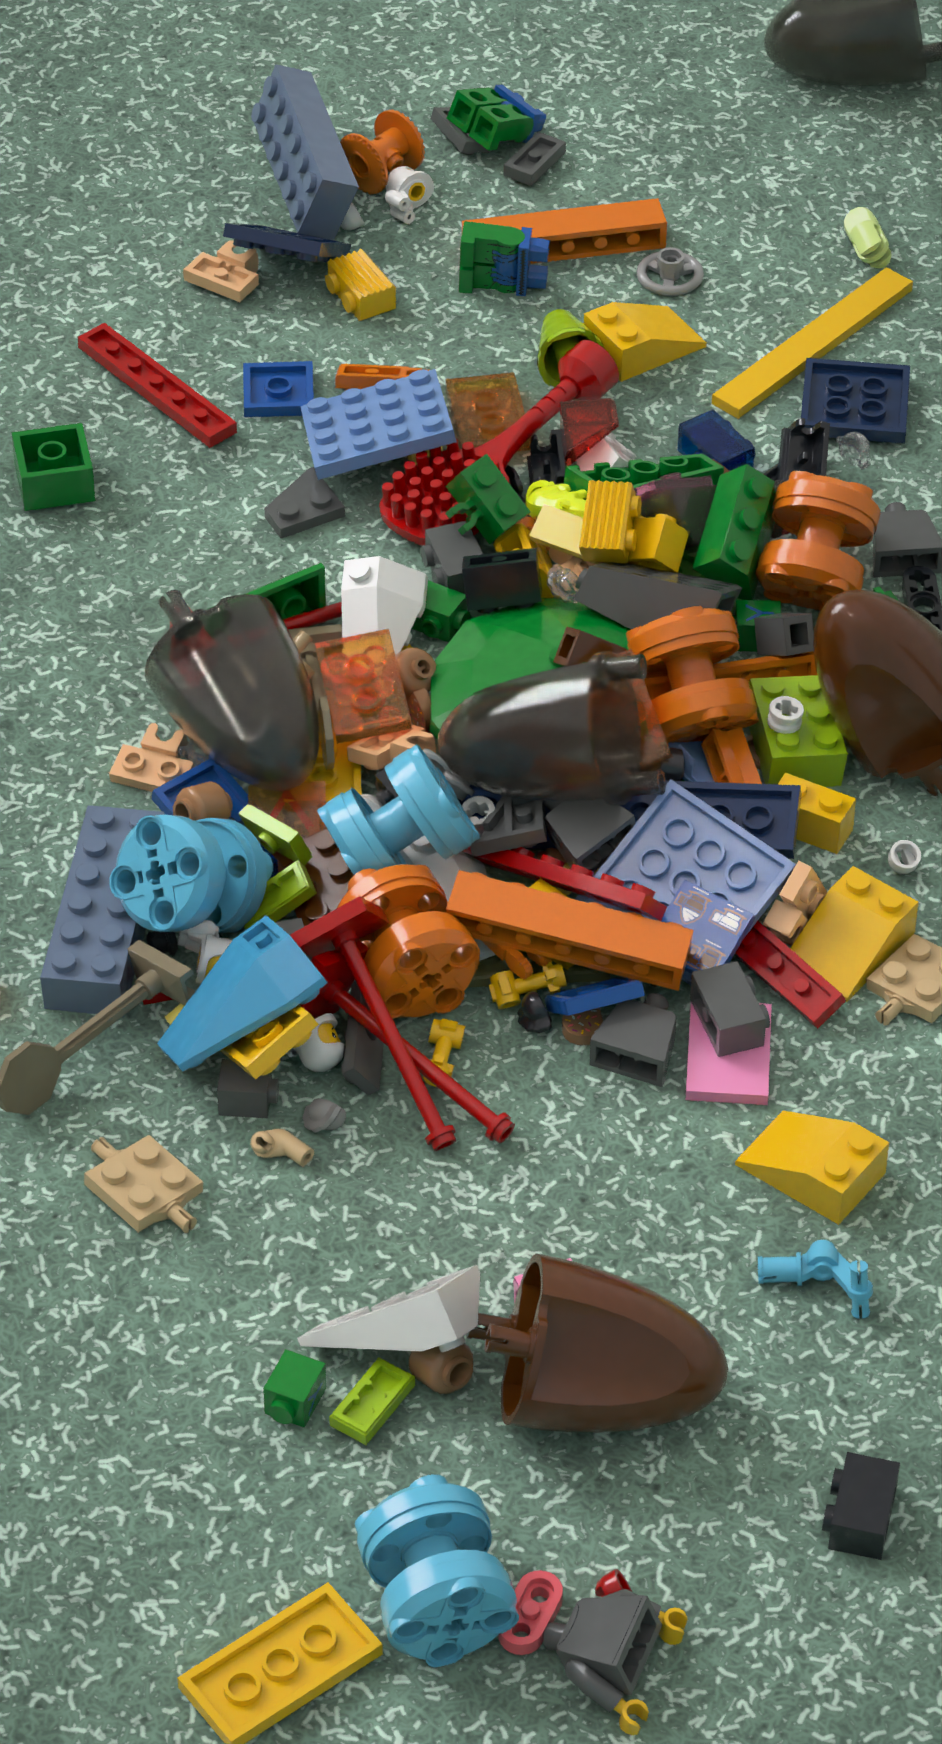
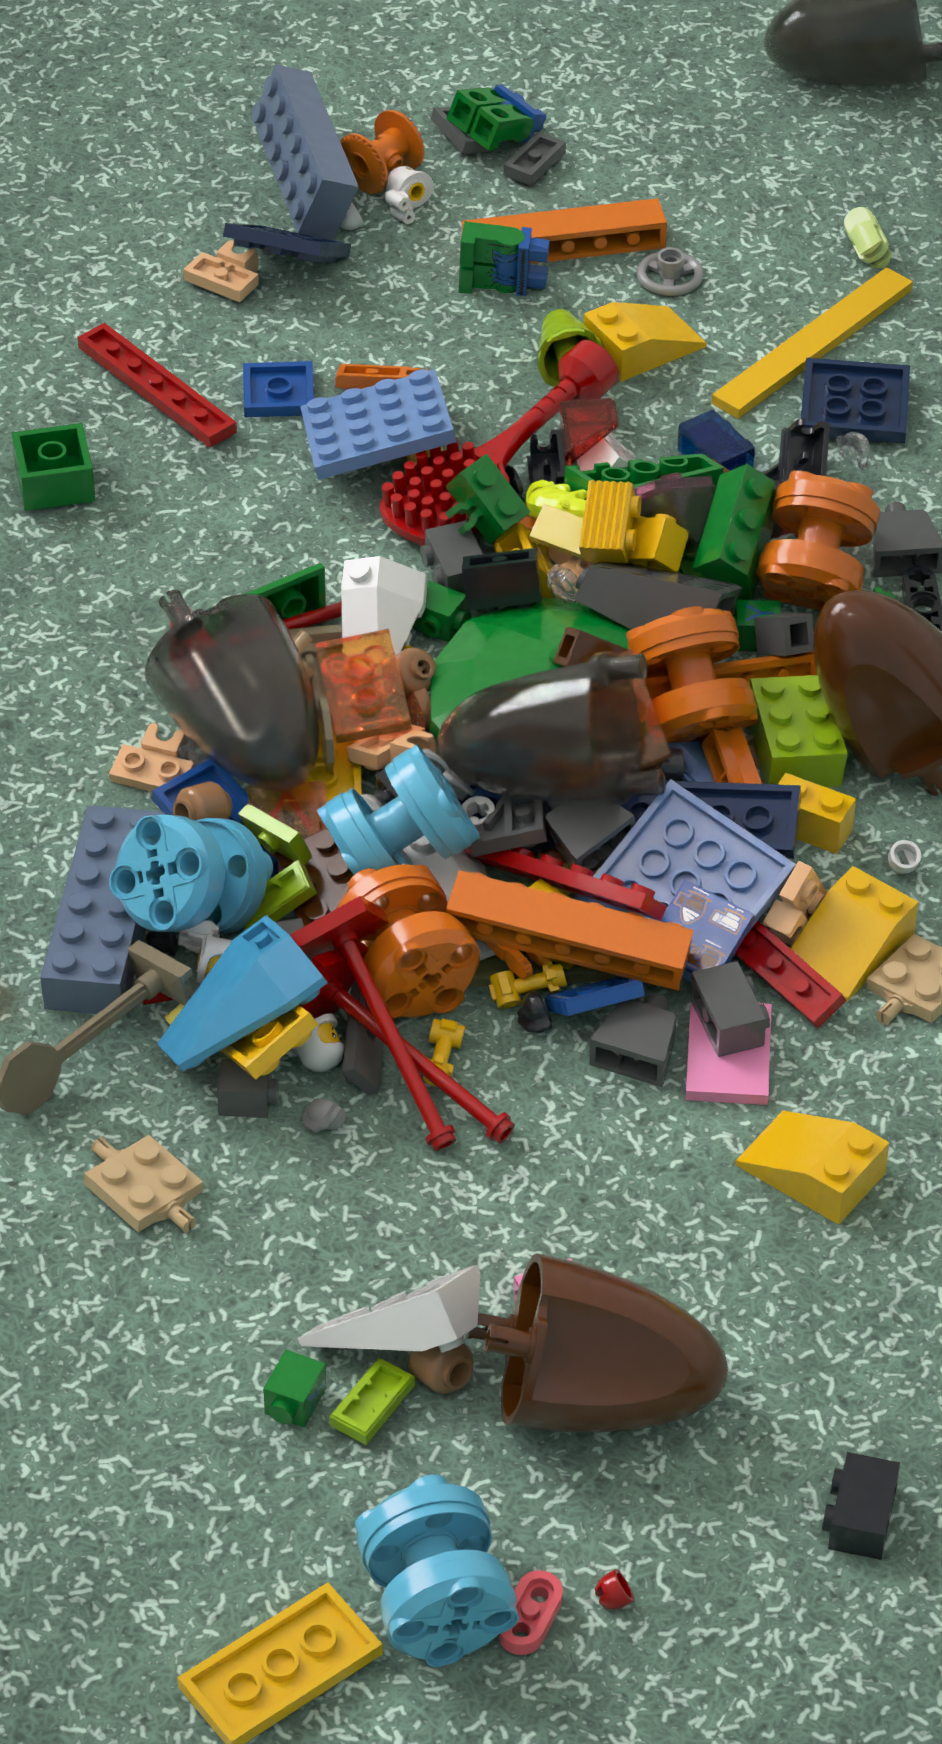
(281, 1143): tan arm -> none
(303, 506): dark grey wing -> none
(360, 285): yellow brick -> none
(484, 407): clear orange plate -> none
(581, 1026): medium nougat tile -> none
(609, 1645): dark grey torso -> none
(782, 723): white bush -> none
(821, 1263): medium azure pin -> none

